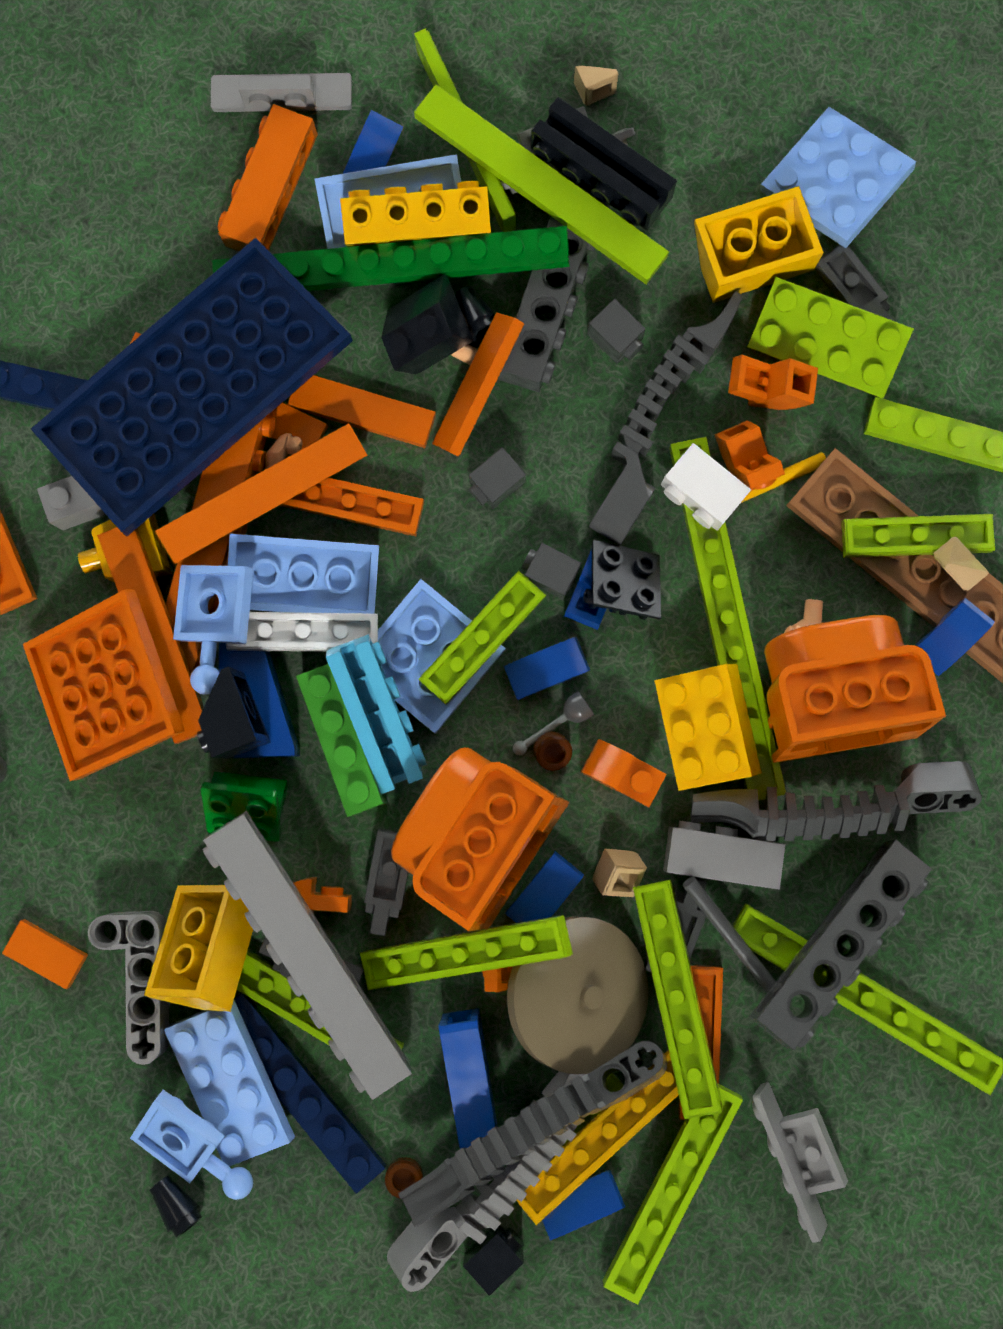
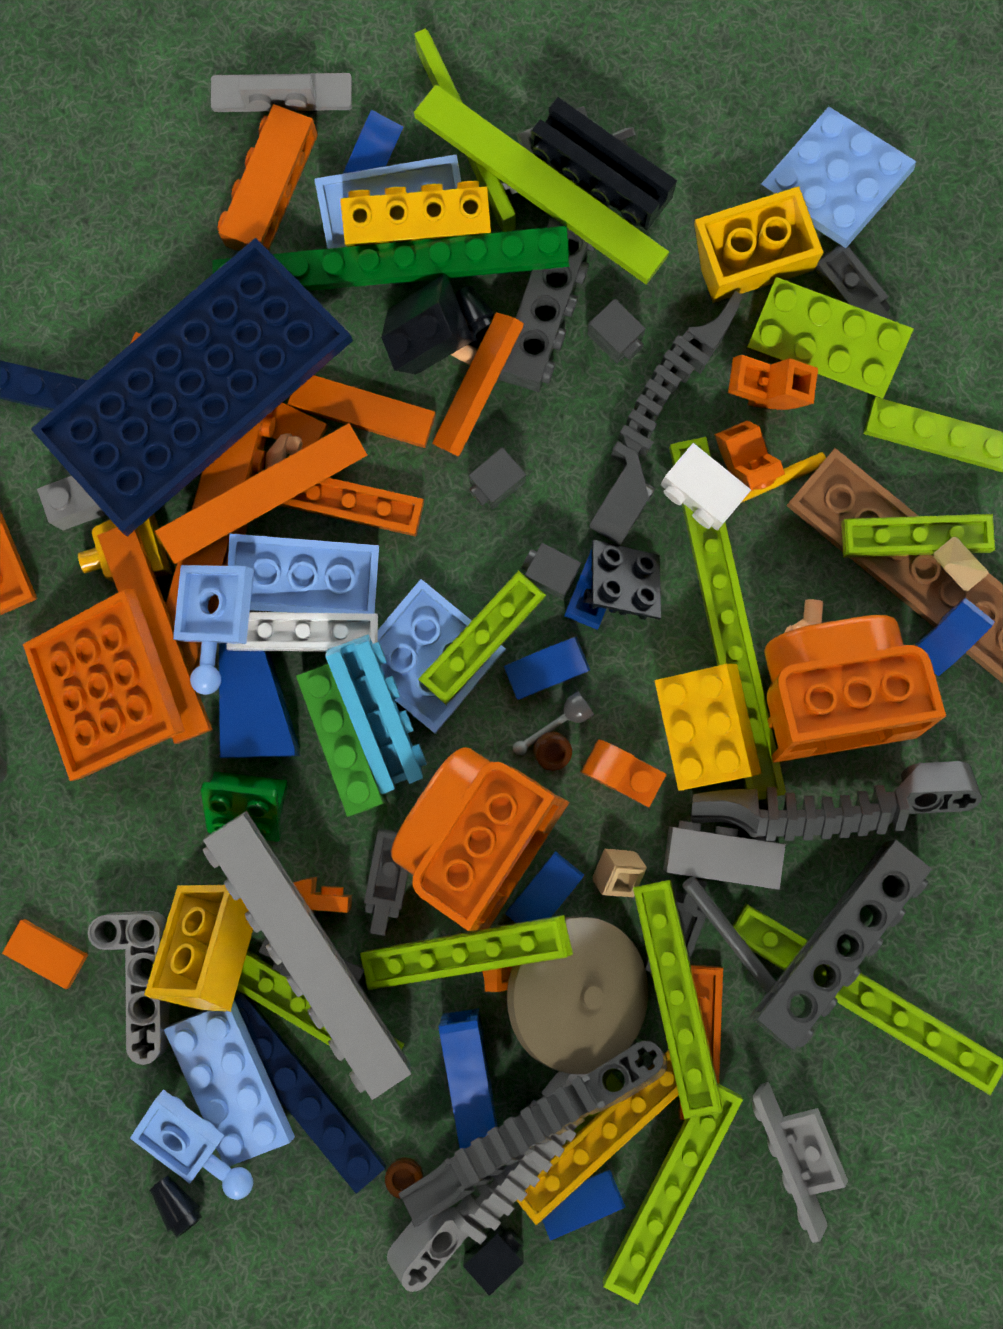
(231, 718): black slope -> none
(595, 83): tan slope -> none

